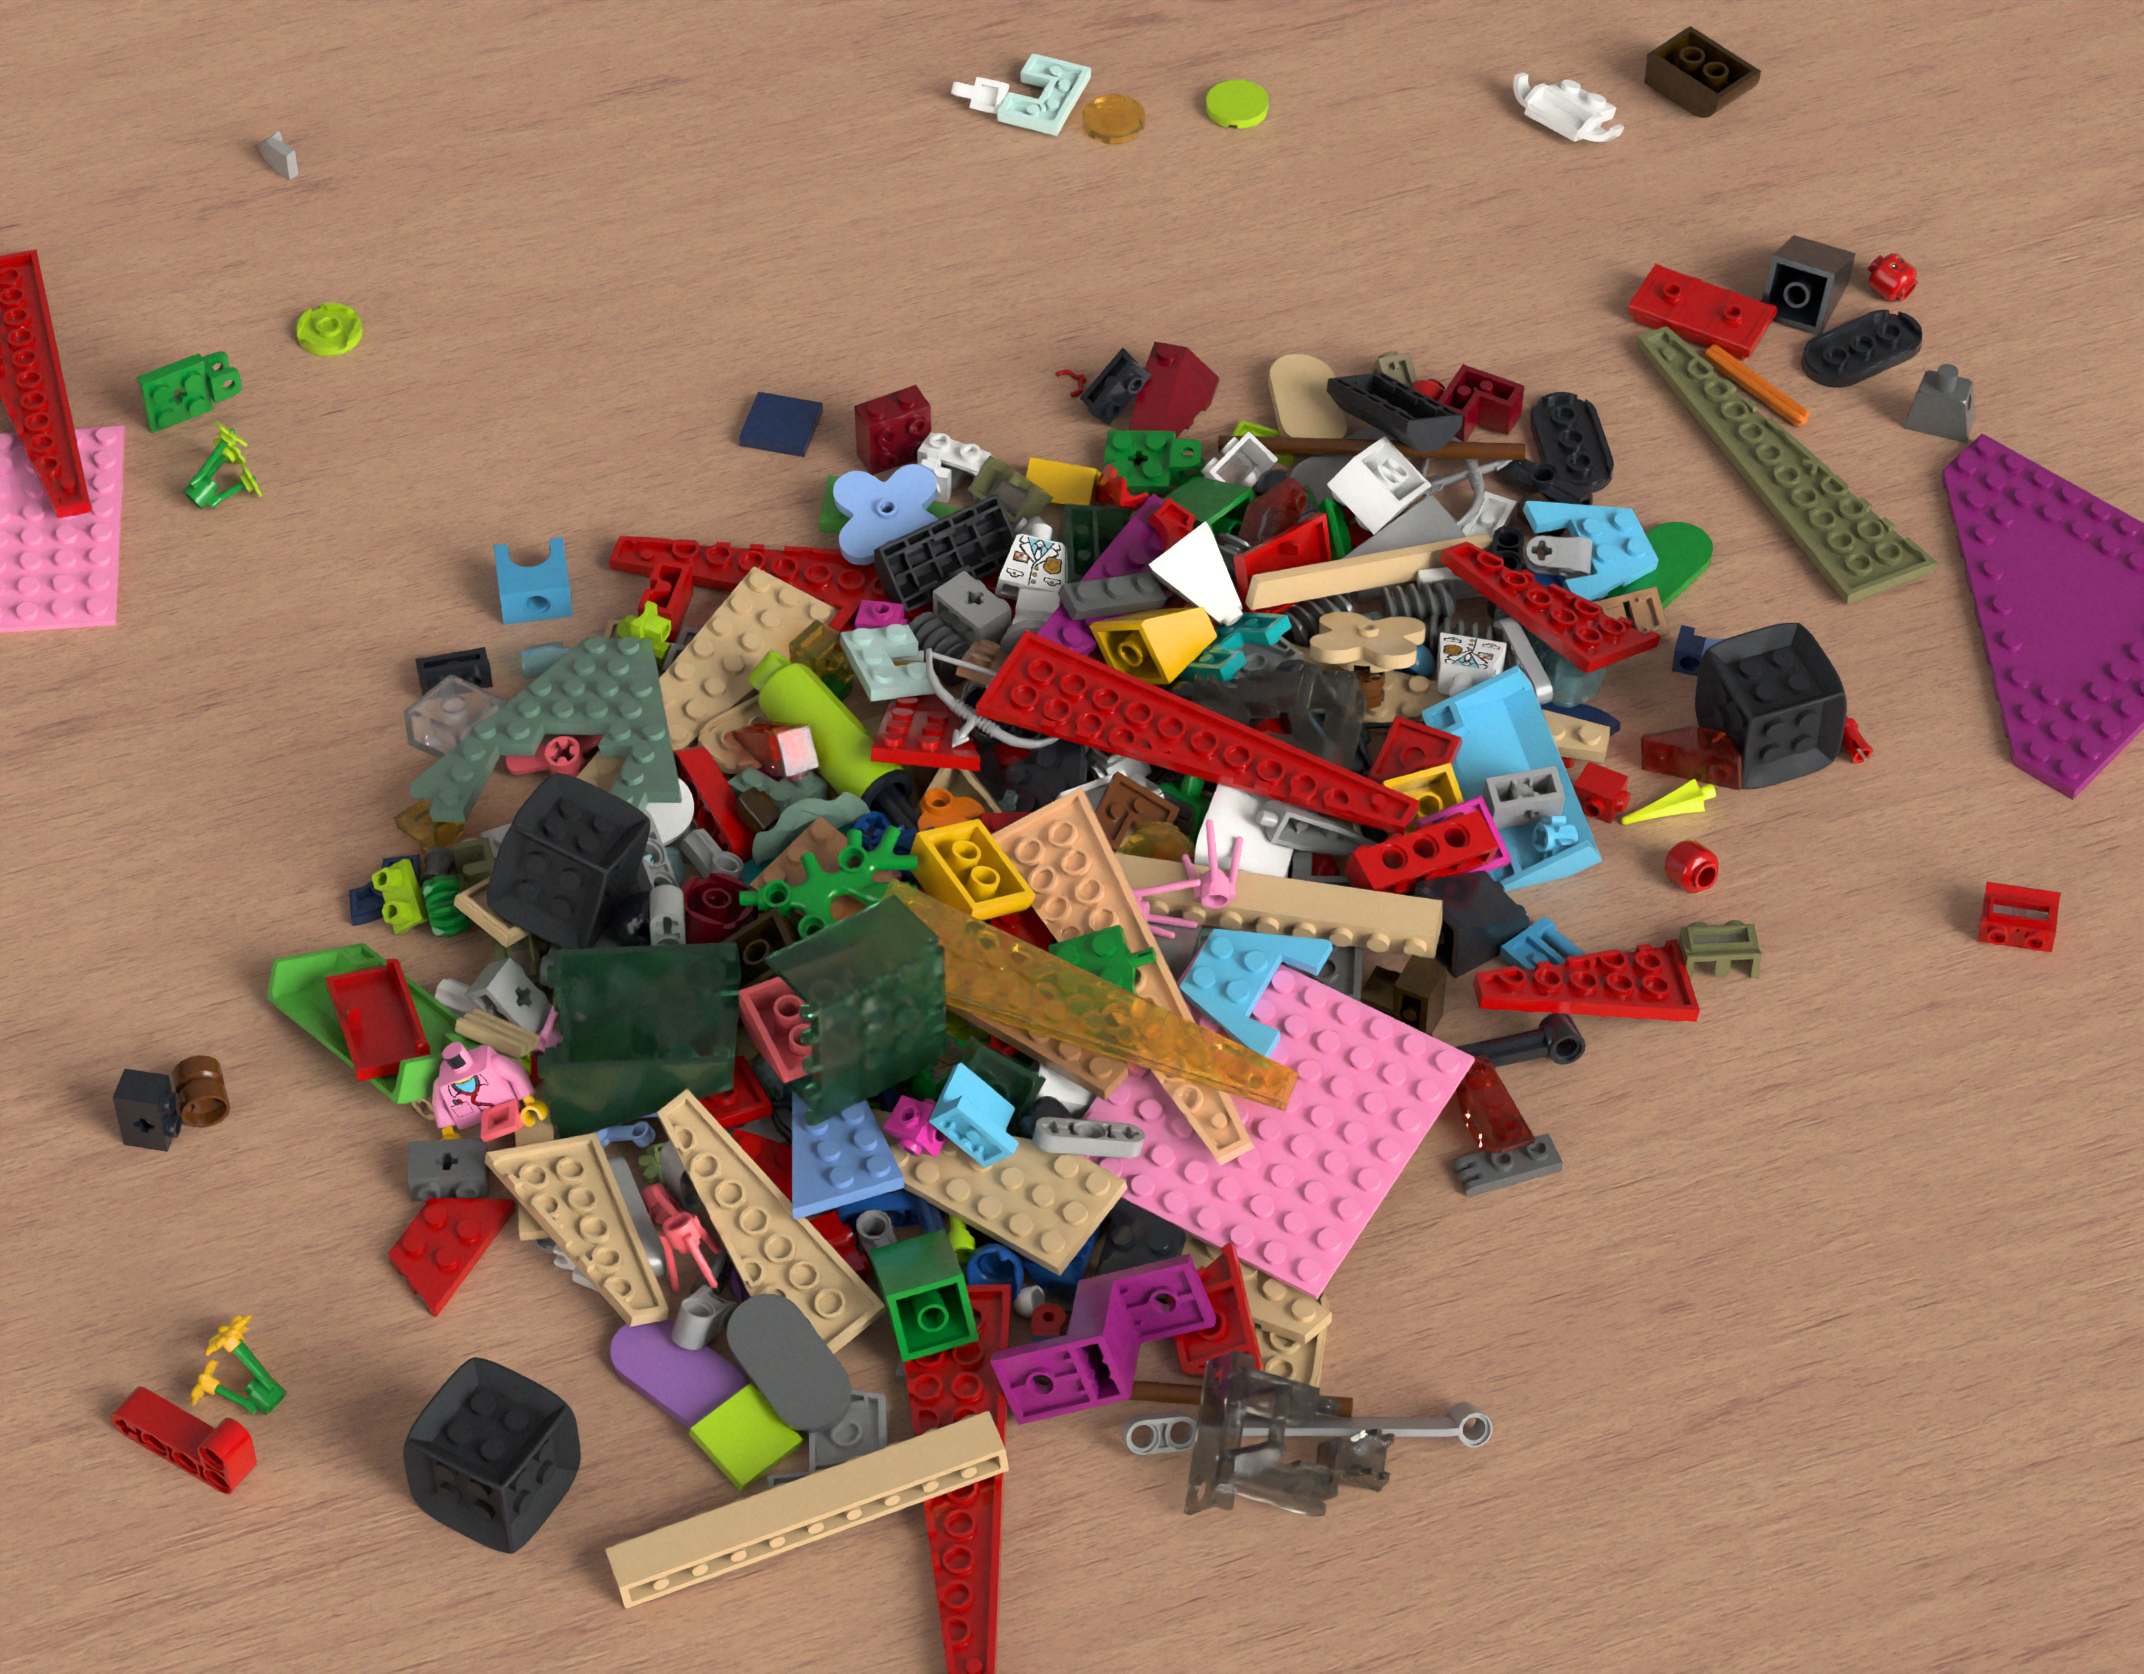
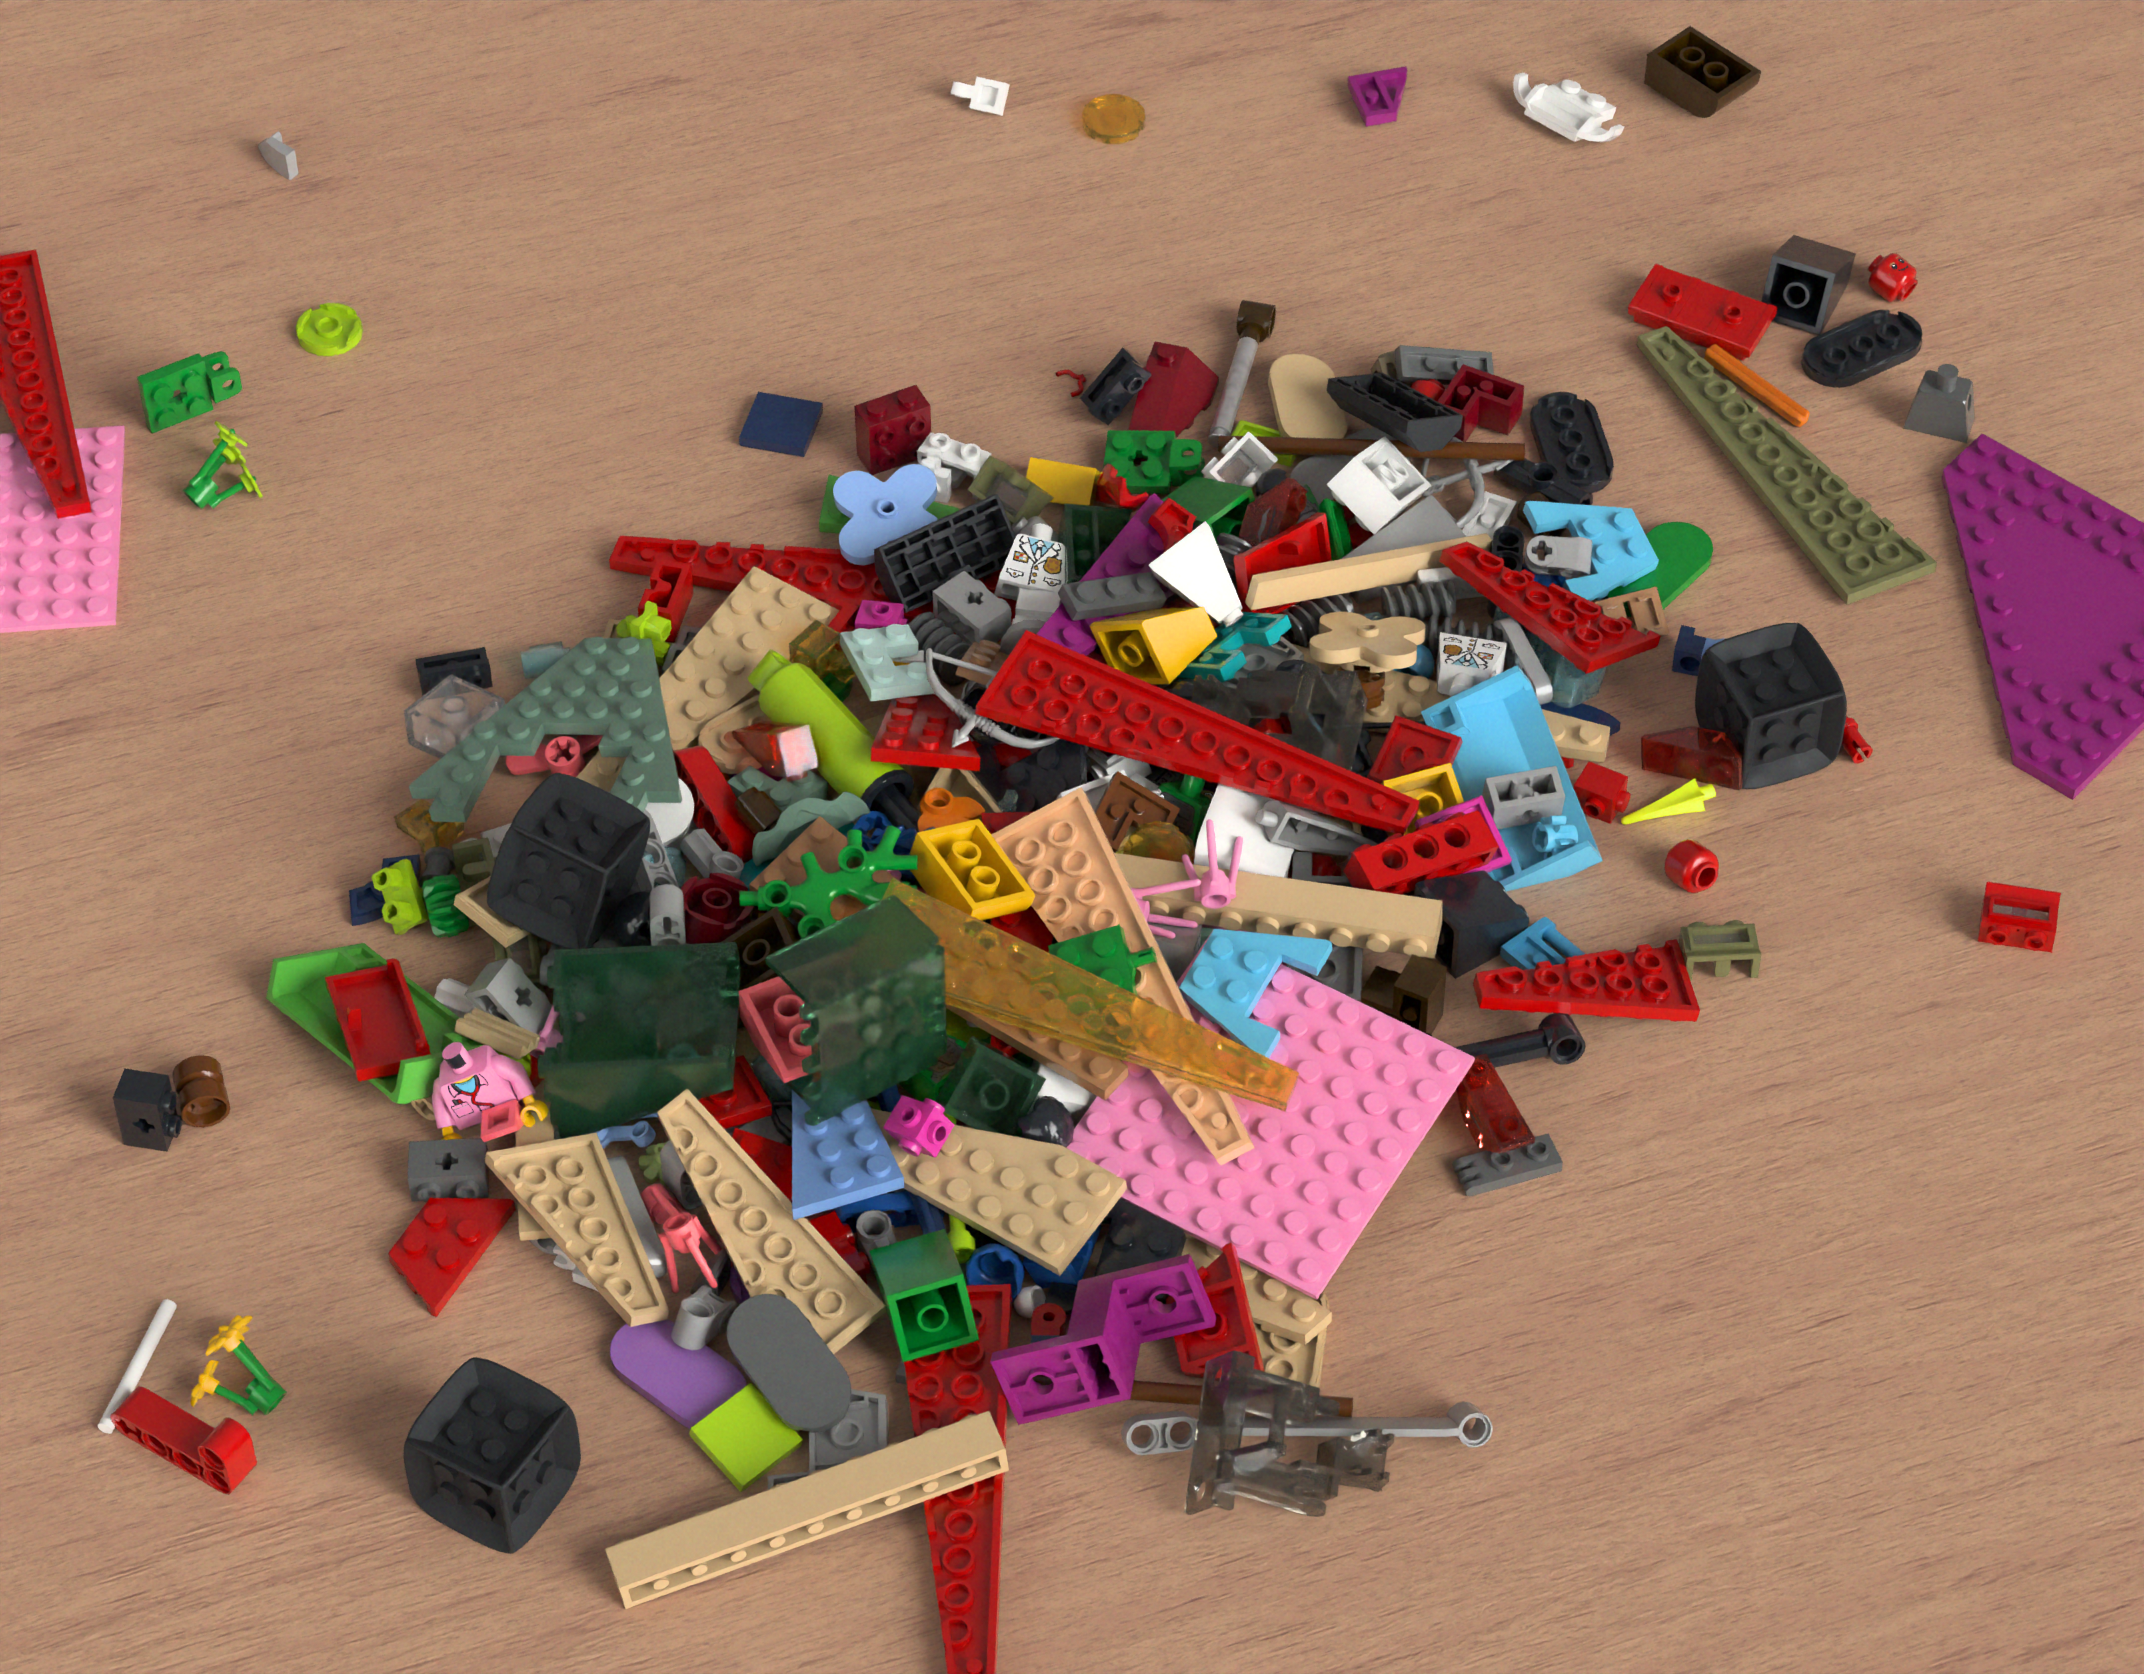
(138, 1362): none -> white bar
(533, 591): dark azure piece -> none
(974, 1117): medium azure bracket -> none
(1062, 86): light aqua plate -> none
(1088, 1137): light grey beam -> none
(1237, 103): lime tile -> none
(1254, 324): none -> flat silver piece
(1378, 94): none -> magenta wing
(1437, 363): none -> dark grey plate

